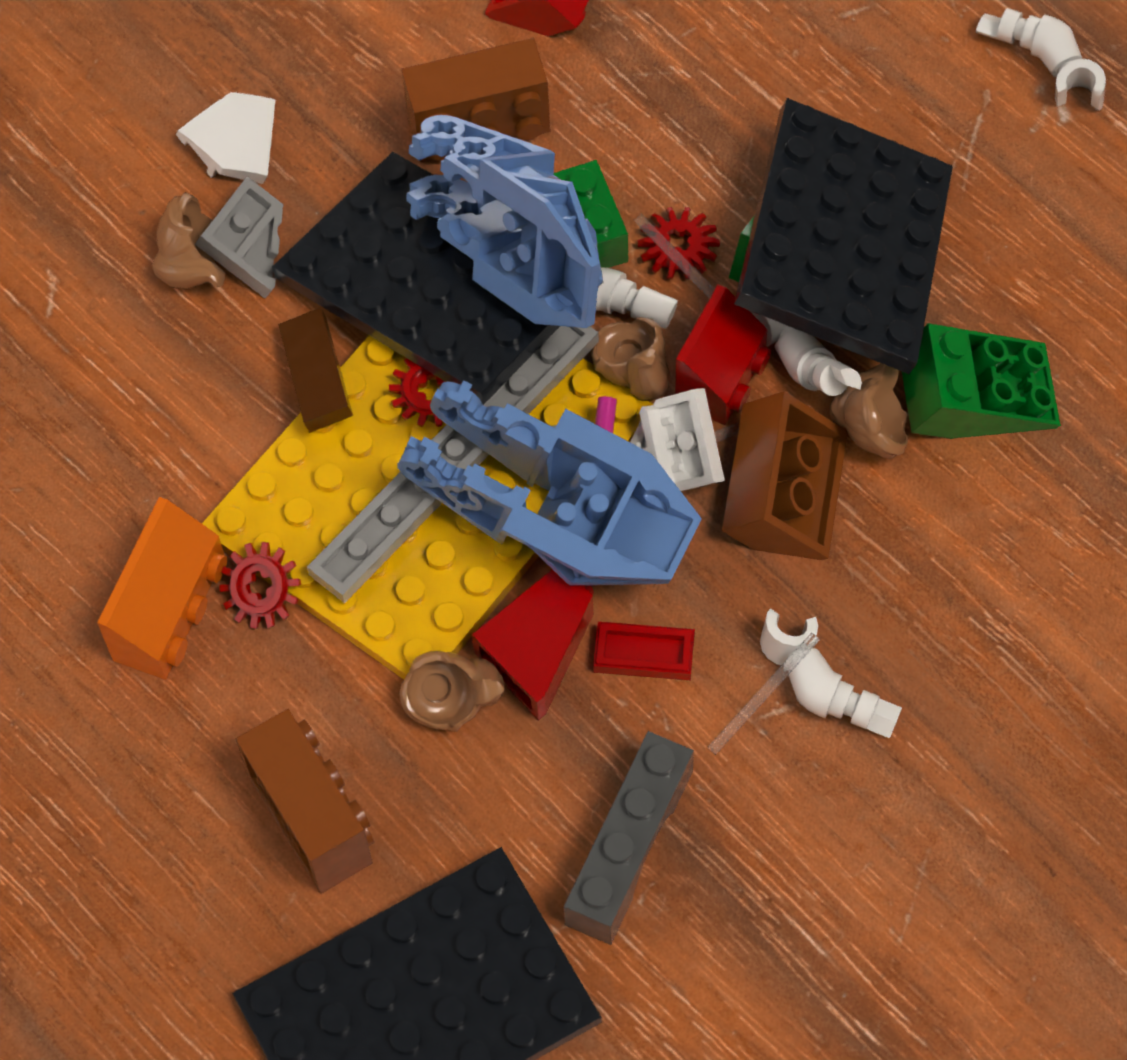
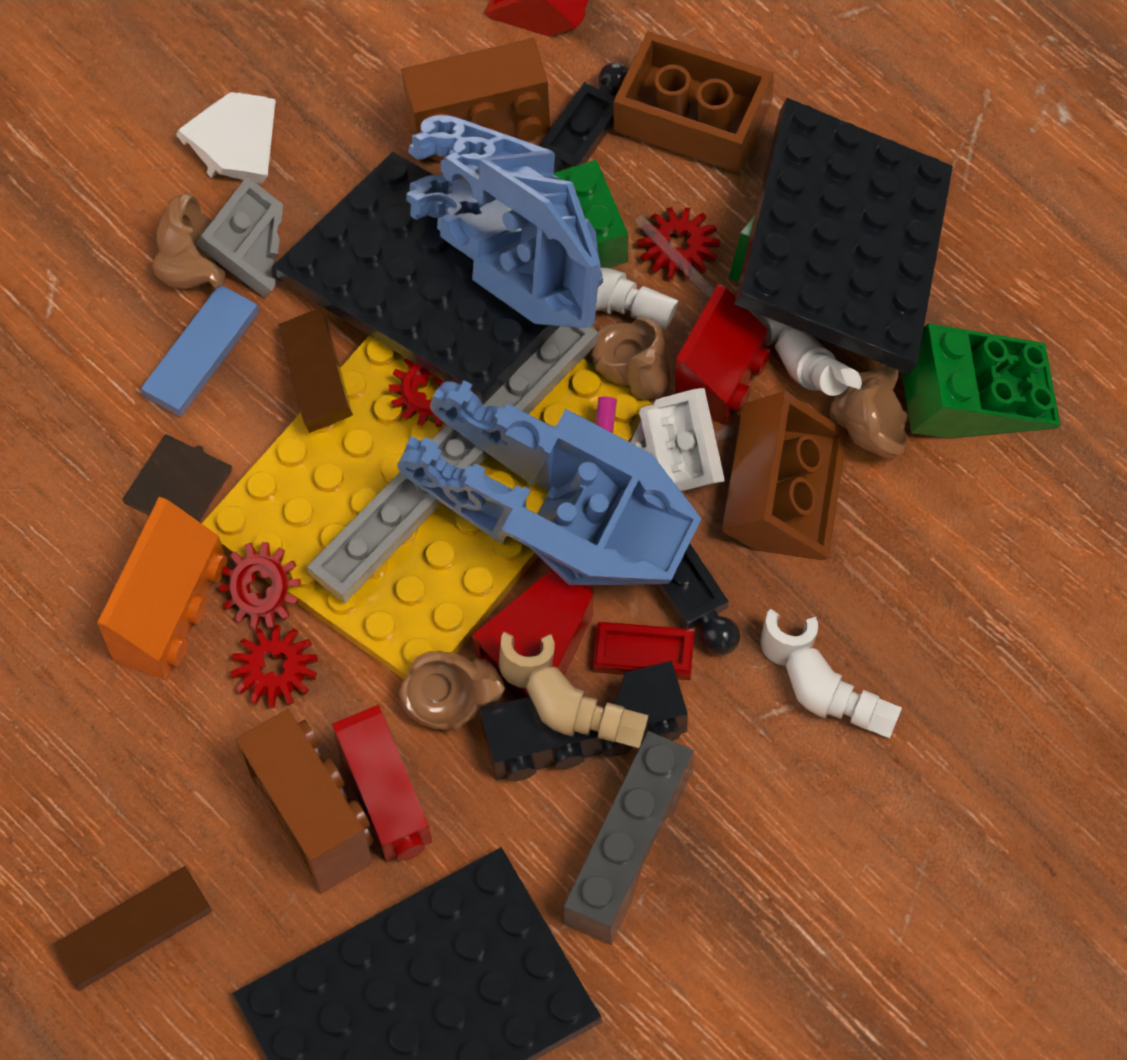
(132, 928): none -> reddish brown tile
(180, 475): none -> clear smoke piece
(200, 350): none -> medium blue tile
(270, 683): none -> red gear
(382, 784): none -> red slope
(523, 743): none -> black arch
(563, 705): none -> tan piece
(585, 119): none -> black plate
(693, 101): none -> dark orange brick
(698, 600): none -> black plate
(763, 693): clear piece -> none
(1054, 45): white piece -> none

